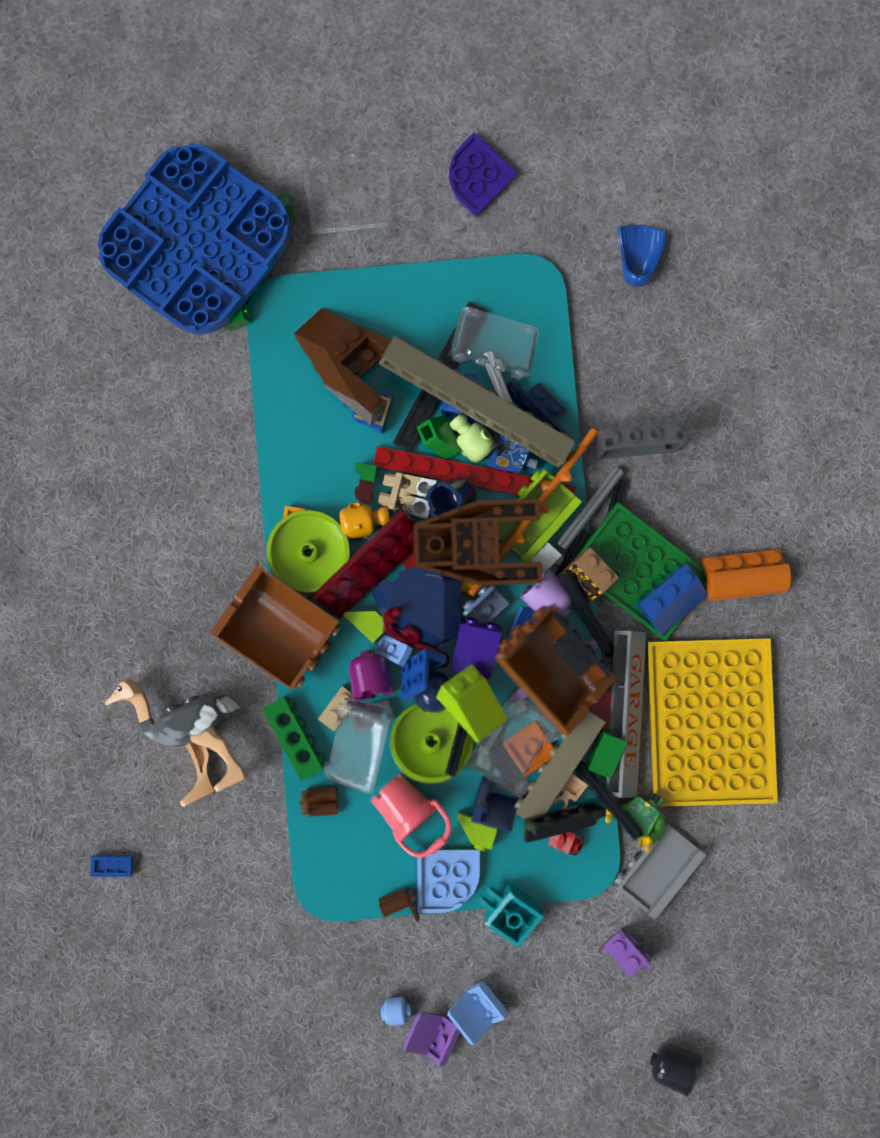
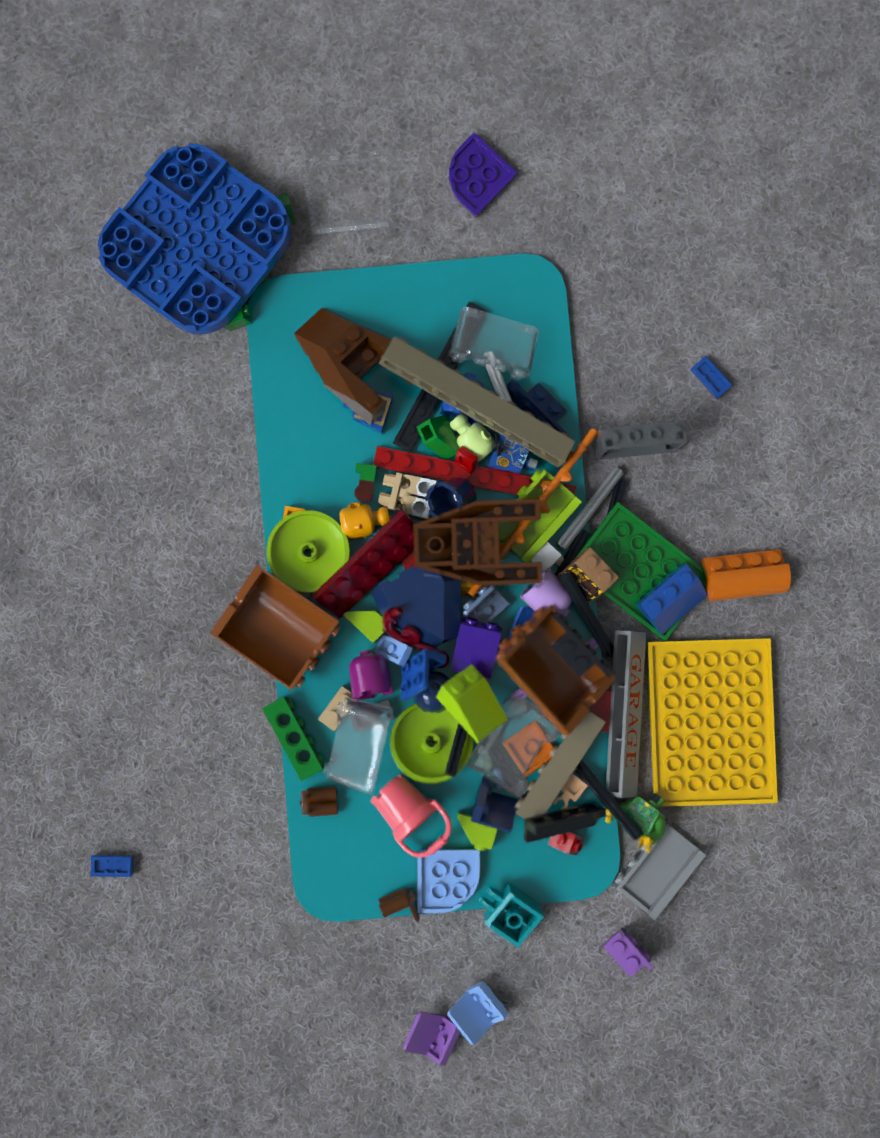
(191, 727): animal -> none
(396, 1011): light blue head -> none
(466, 459): none -> red plate
(606, 753): green panel -> none
(640, 252): blue hair -> none
(675, 1068): black cylinder -> none
(711, 377): none -> blue plate

